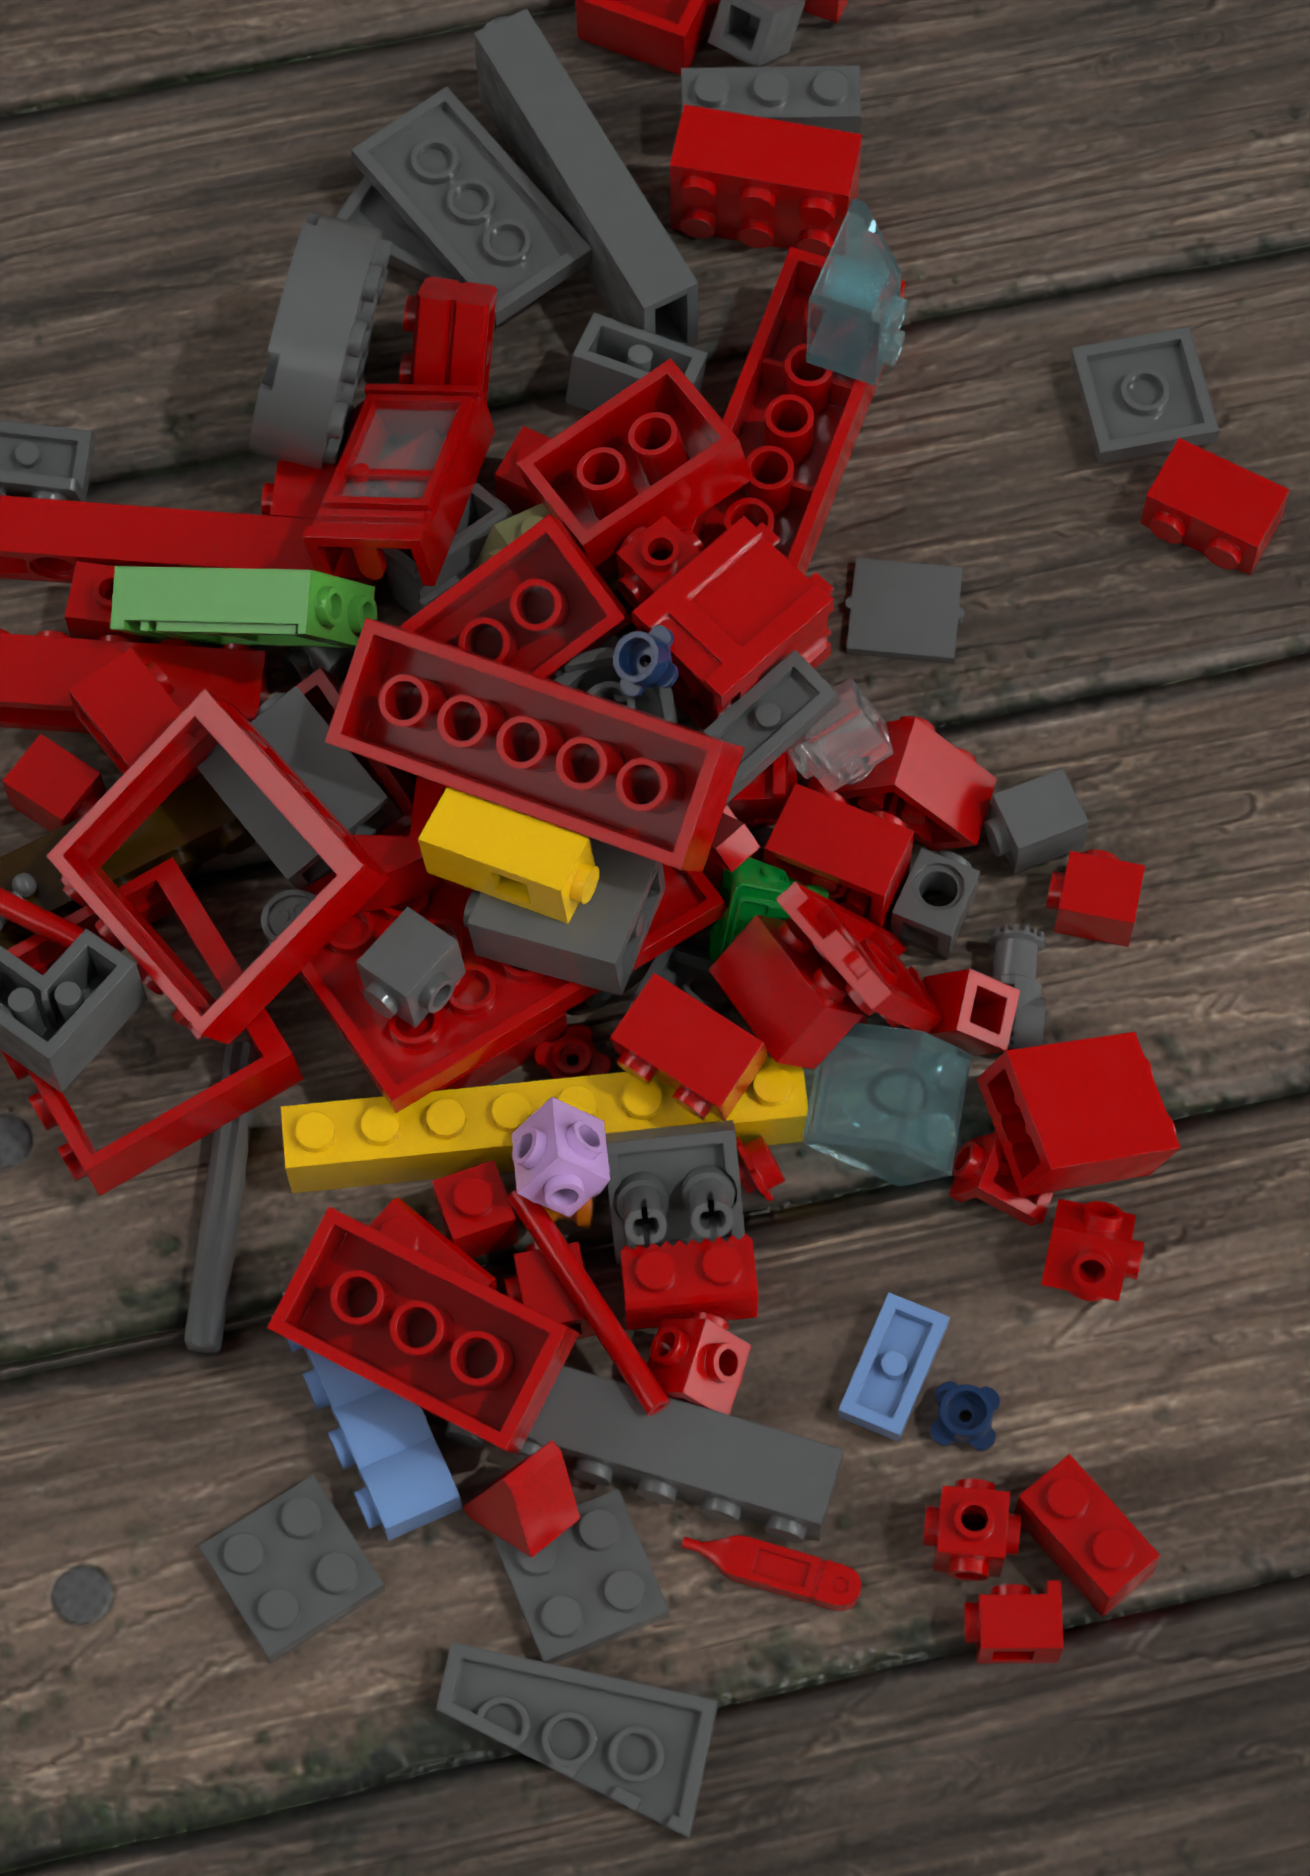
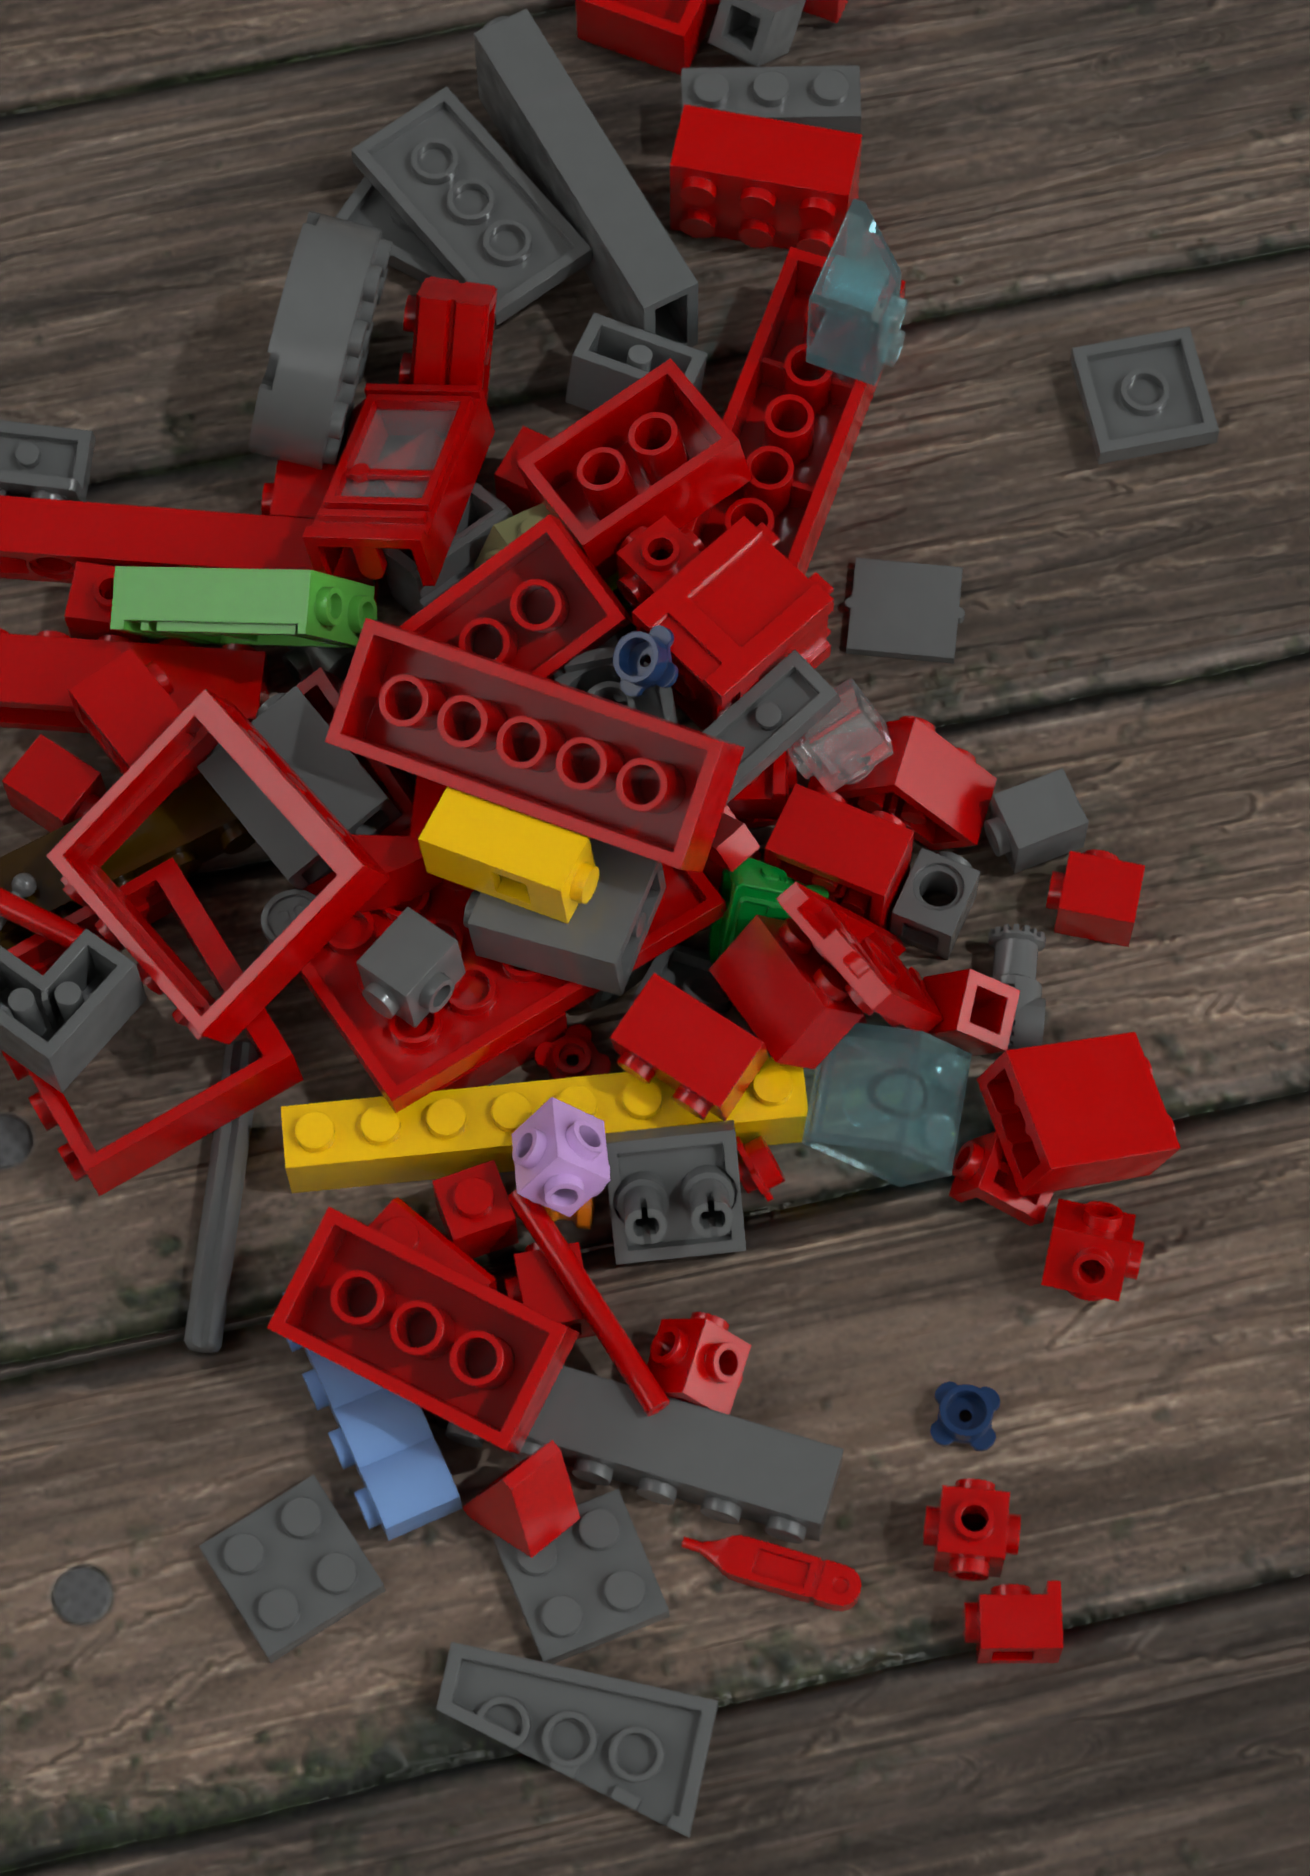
(689, 1279): red brick -> none
(893, 1367): medium blue plate -> none
(1086, 1535): red brick -> none
(1214, 507): red brick -> none

